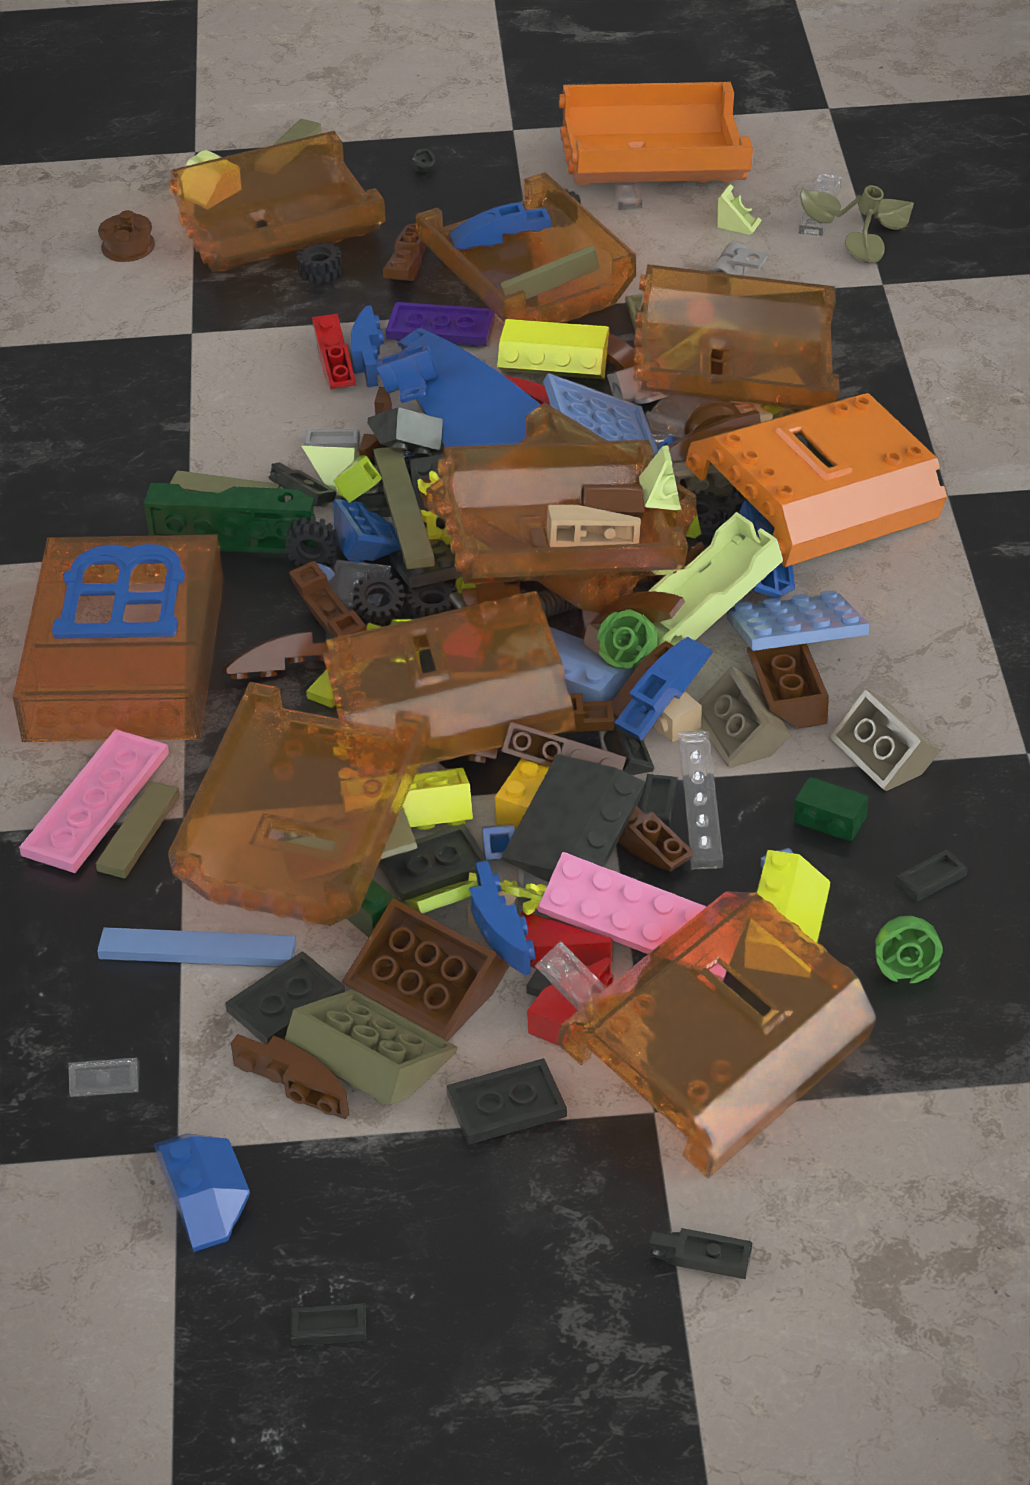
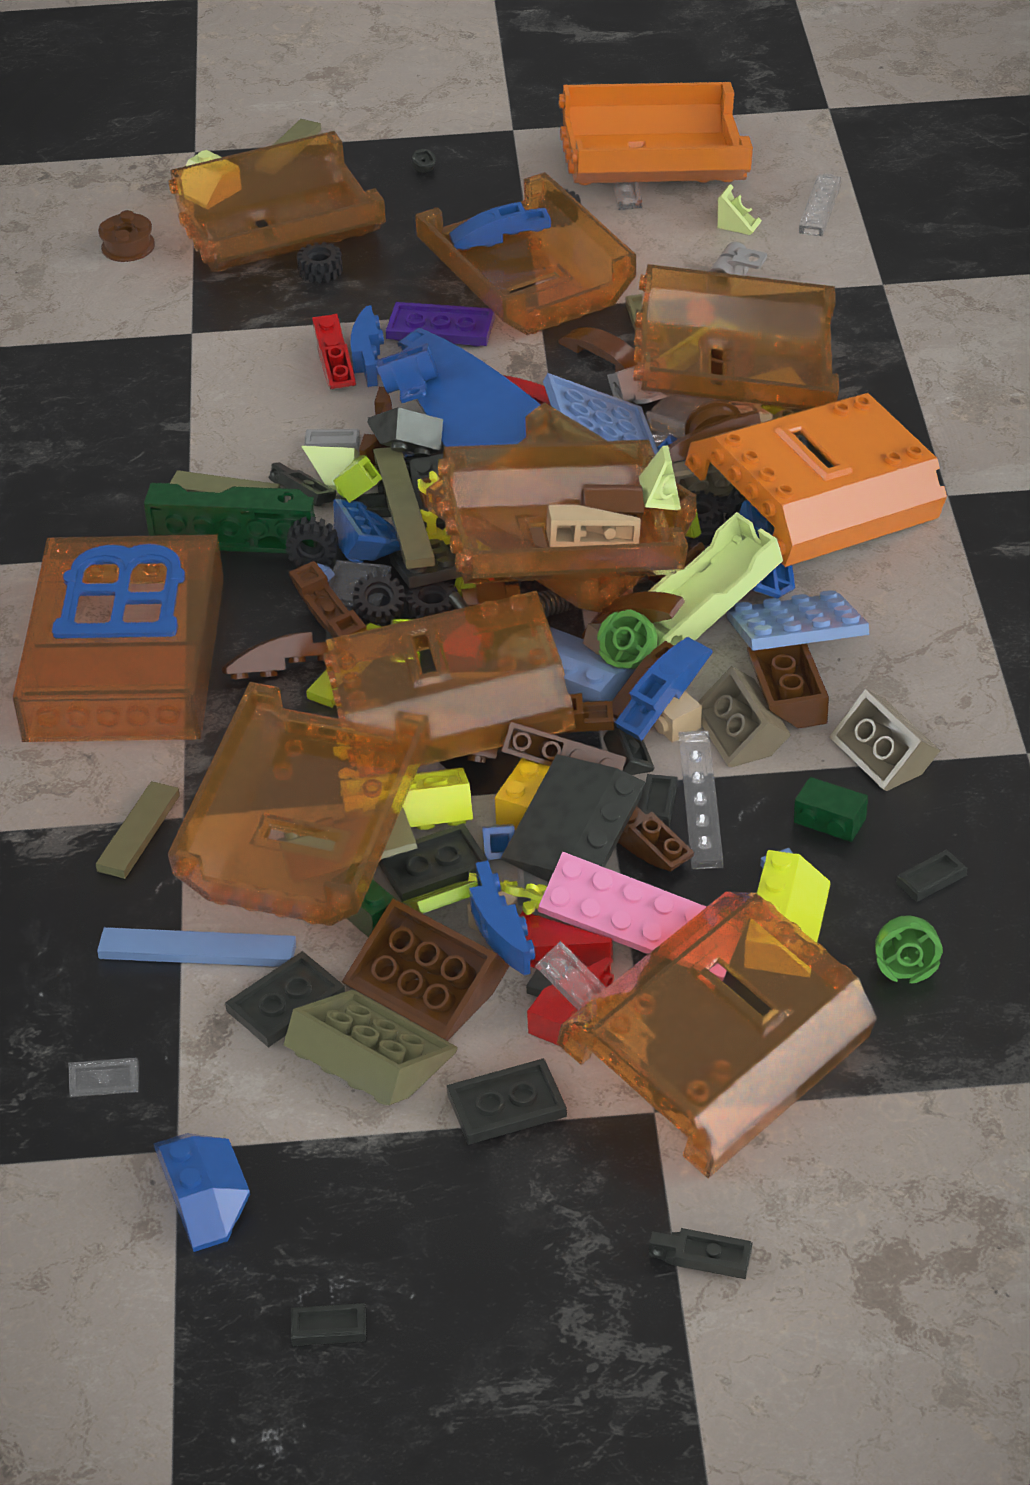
(94, 801): bright pink plate -> none
(302, 1074): reddish brown slope -> none
(407, 255): reddish brown slope -> none
(553, 273): olive tile -> none
(553, 349): neon yellow slope -> none
(865, 247): olive plant -> none

